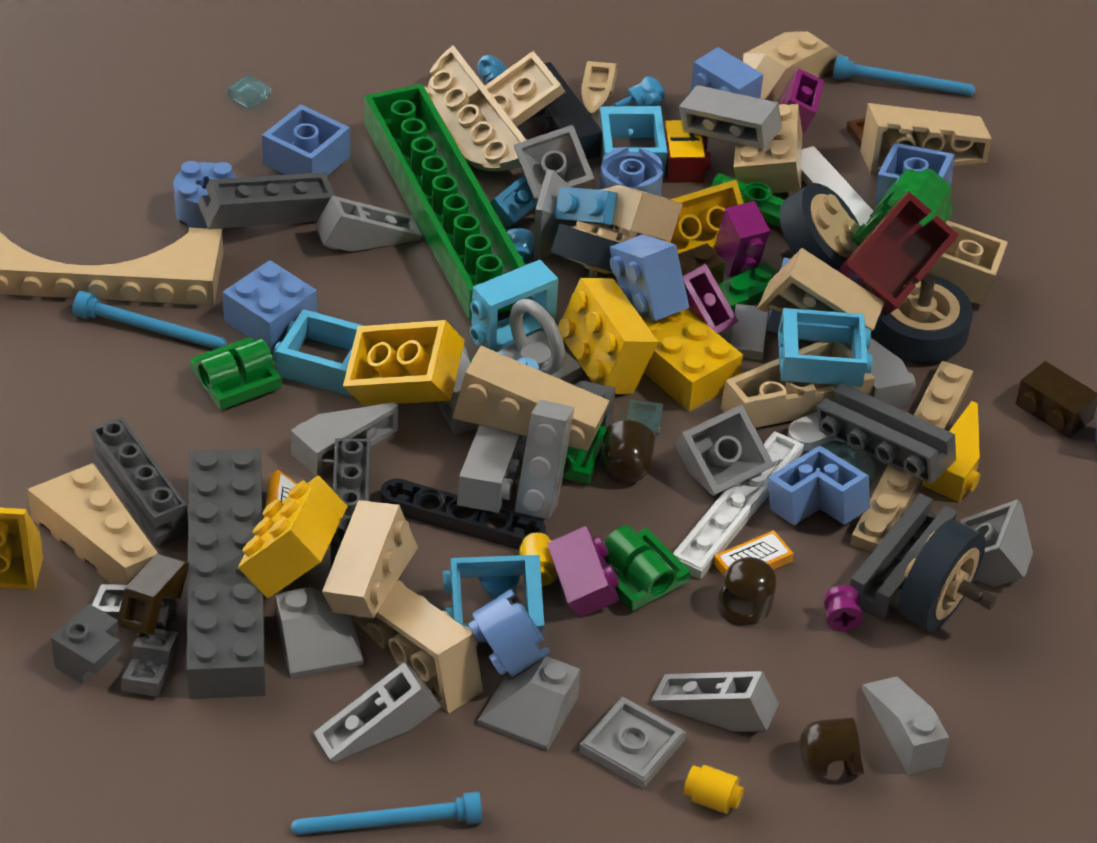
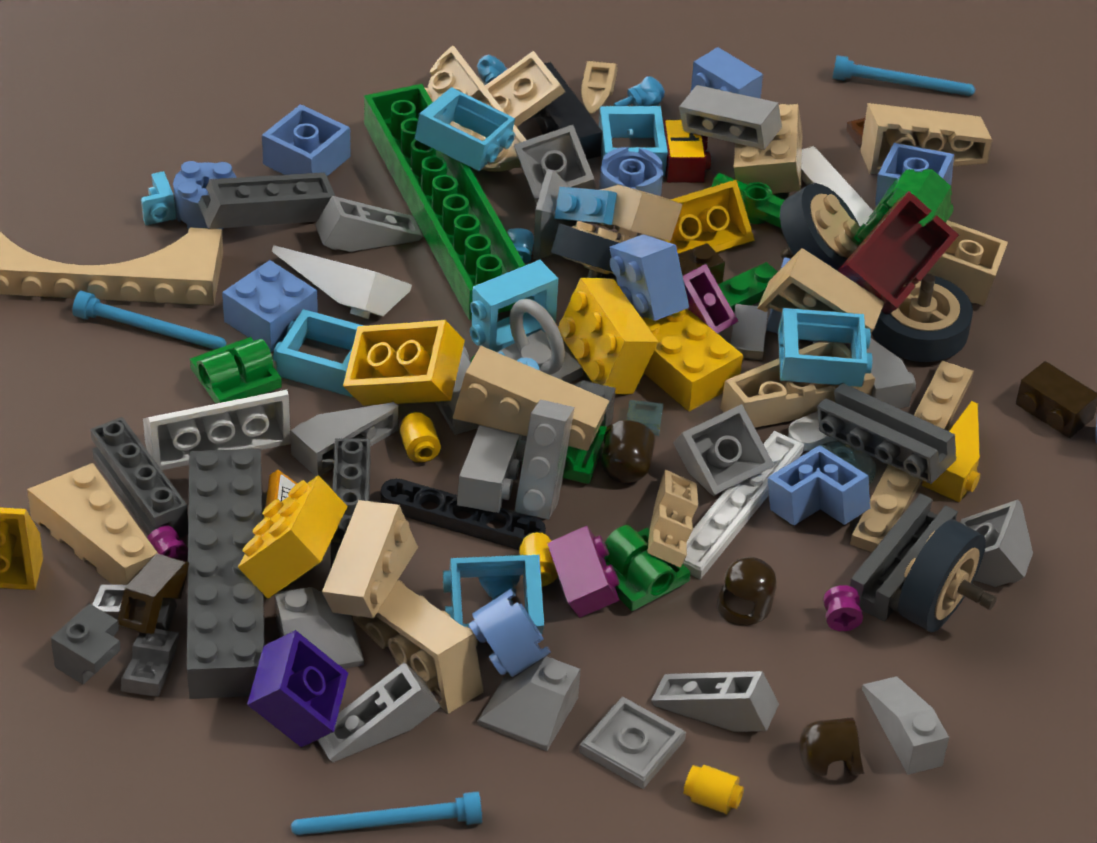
(160, 203): none -> medium azure bracket
(167, 542): none -> magenta wheel
(230, 425): none -> white slope
(249, 91): clear light blue tile -> none
(298, 688): none -> dark purple brick
(347, 284): none -> white wedge
(419, 437): none -> yellow brick
(455, 106): none -> medium azure window
(514, 202): dark azure plate -> none
(672, 518): none -> tan slope
(741, 238): magenta brick -> none
(766, 547): tile -> none
(783, 55): tan wedge -> none
(806, 92): magenta brick -> none

